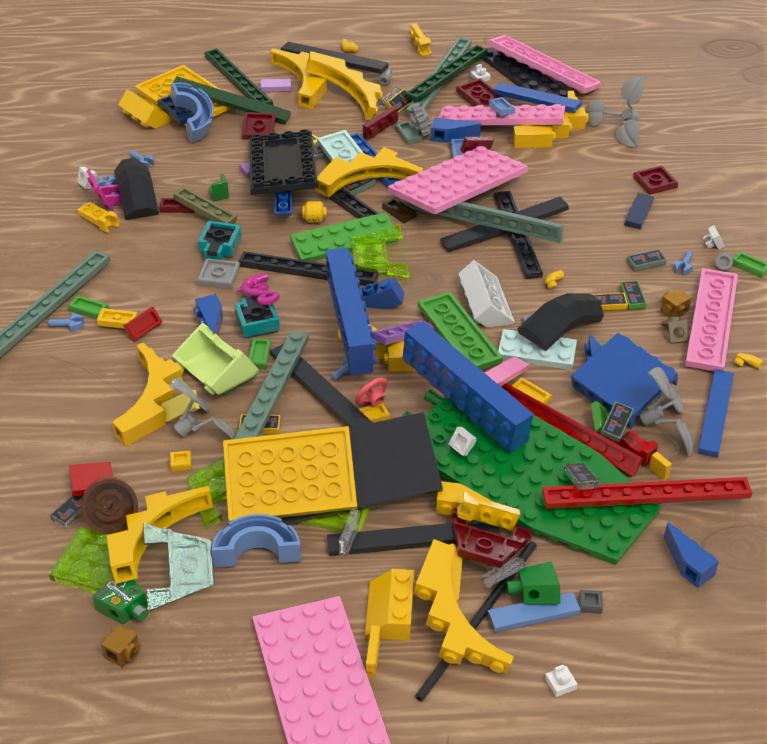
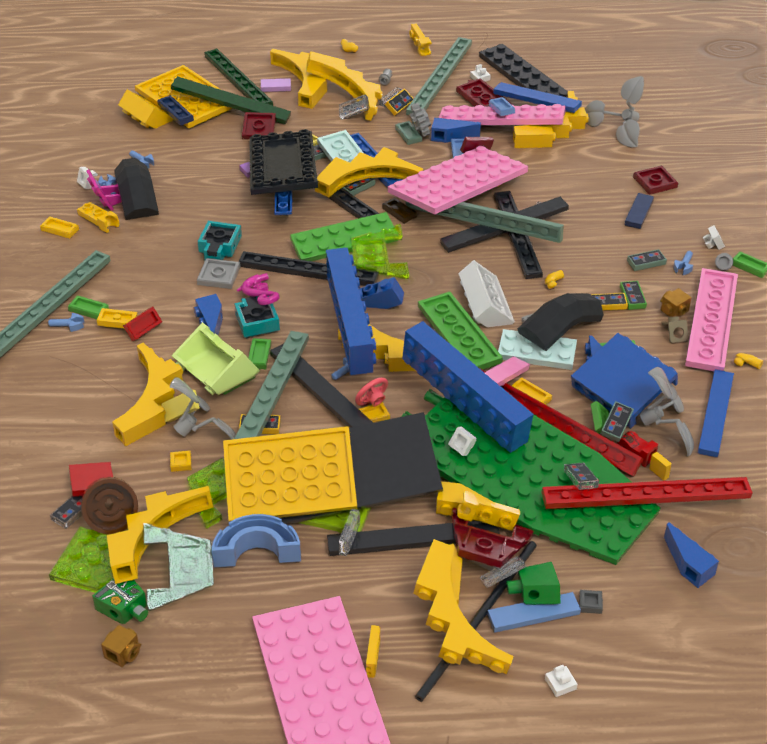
(59, 227): none -> yellow tile
(169, 205): dark red tile -> none
(199, 104): medium blue brick -> none
(204, 206): olive plate -> none
(219, 190): green panel -> none
(314, 212): yellow head -> none
(350, 60): black tile -> none
(353, 107): none -> clear tile
(380, 123): dark red plate -> none
(391, 604): yellow slope -> none
(395, 333): medium lavender tile -> none
(446, 73): dark green tile -> none
(545, 64): bright pink plate -> none

